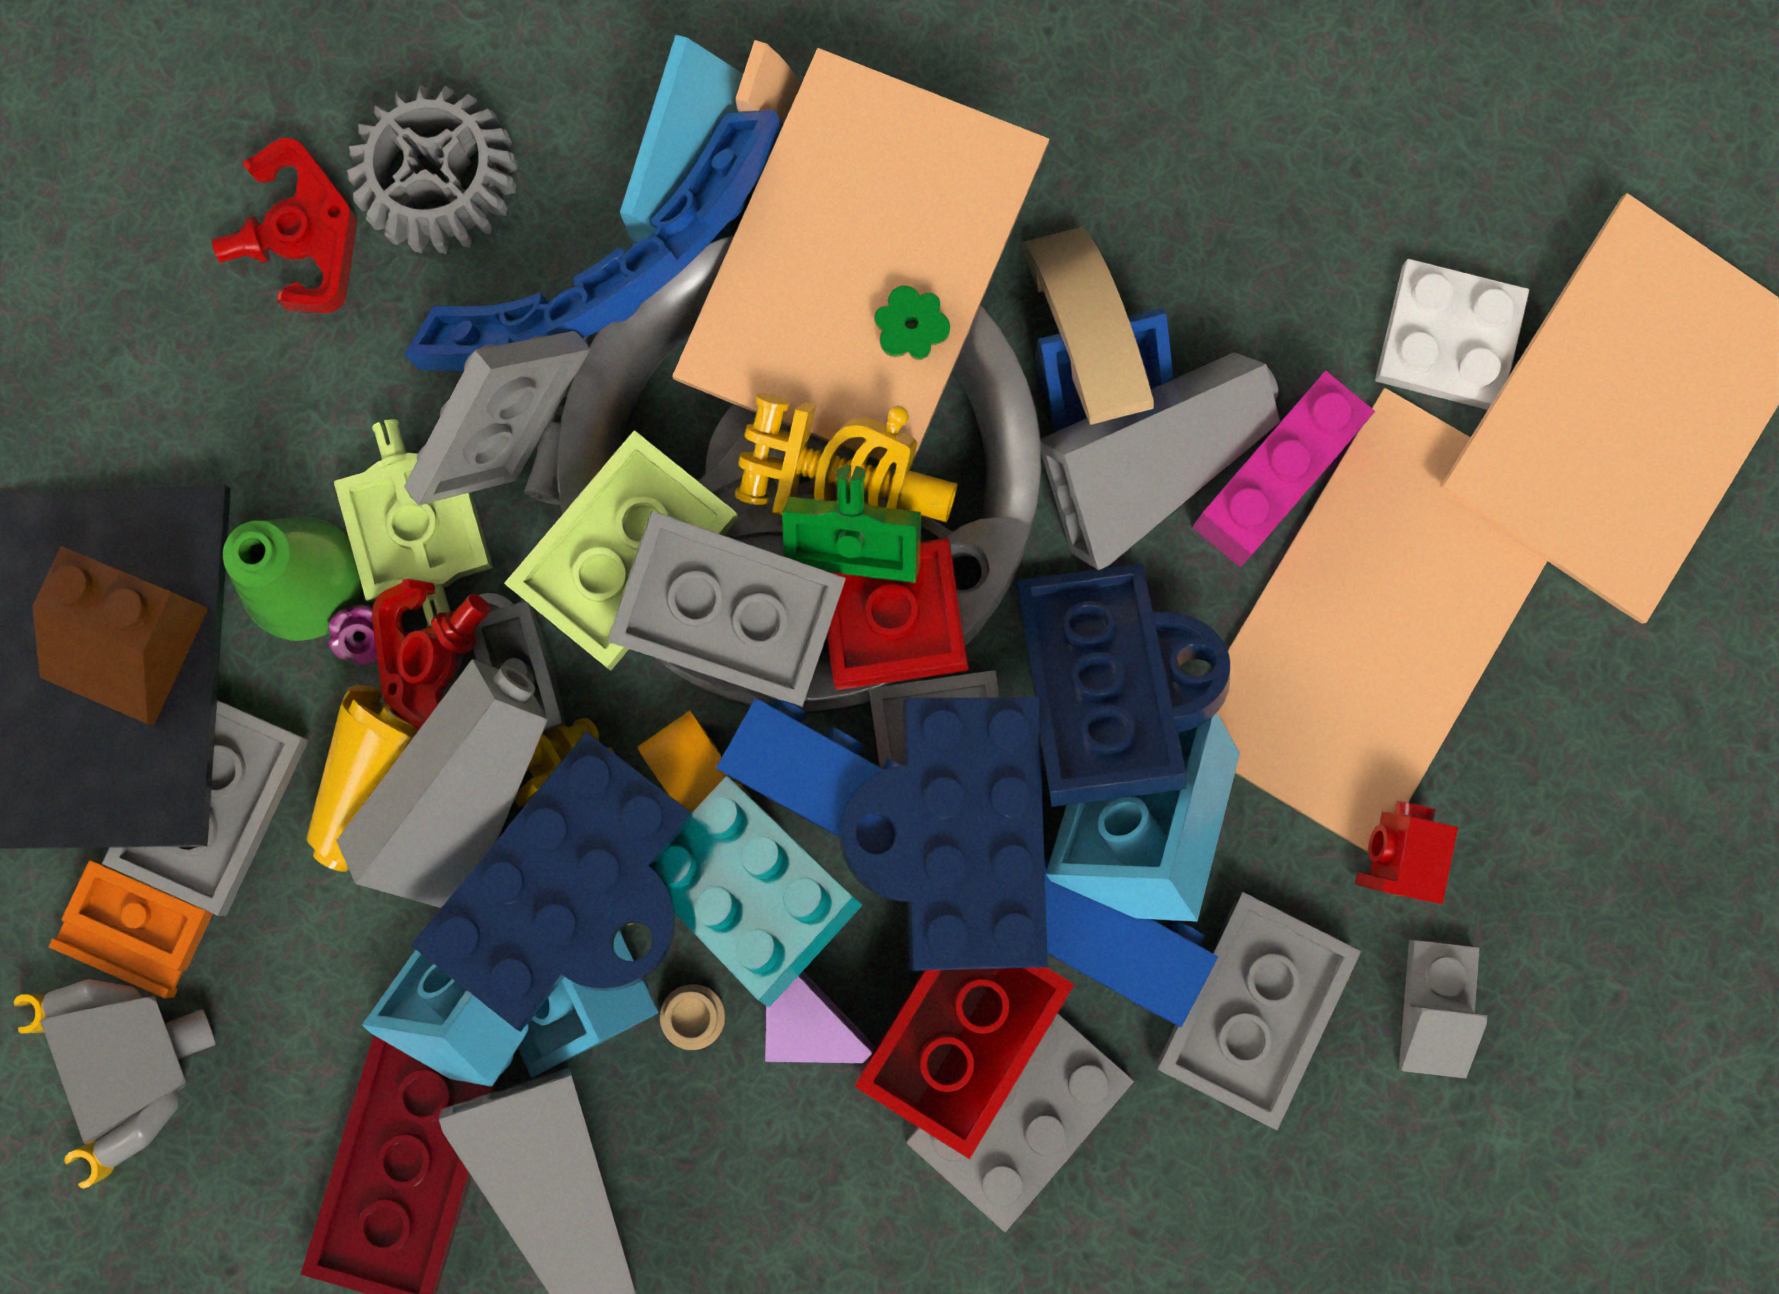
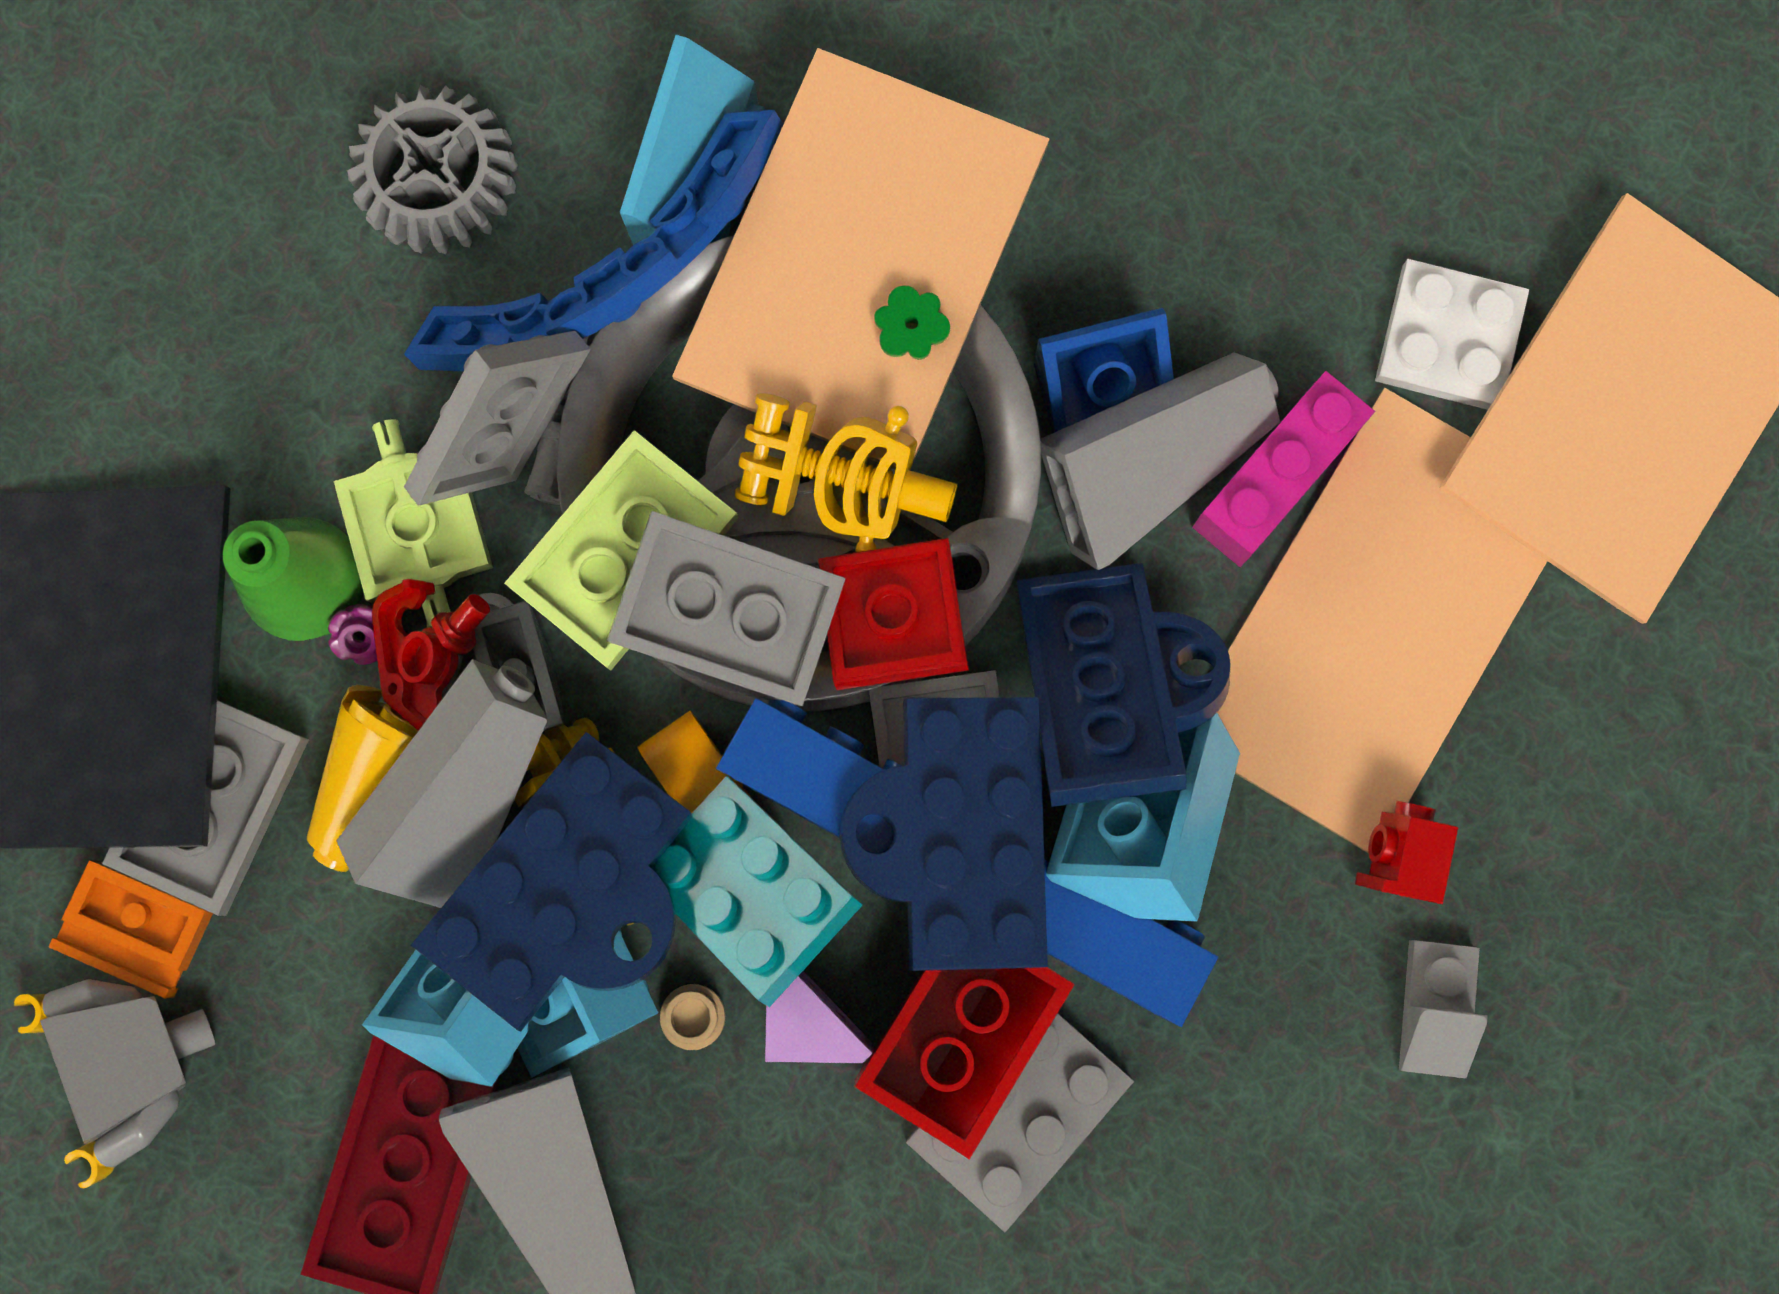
(112, 635): reddish brown slope -> none
(307, 225): red piece -> none
(767, 83): light nougat slope -> none
(852, 535): green plate -> none
(1091, 324): tan slope -> none
(1259, 1010): light grey plate -> none

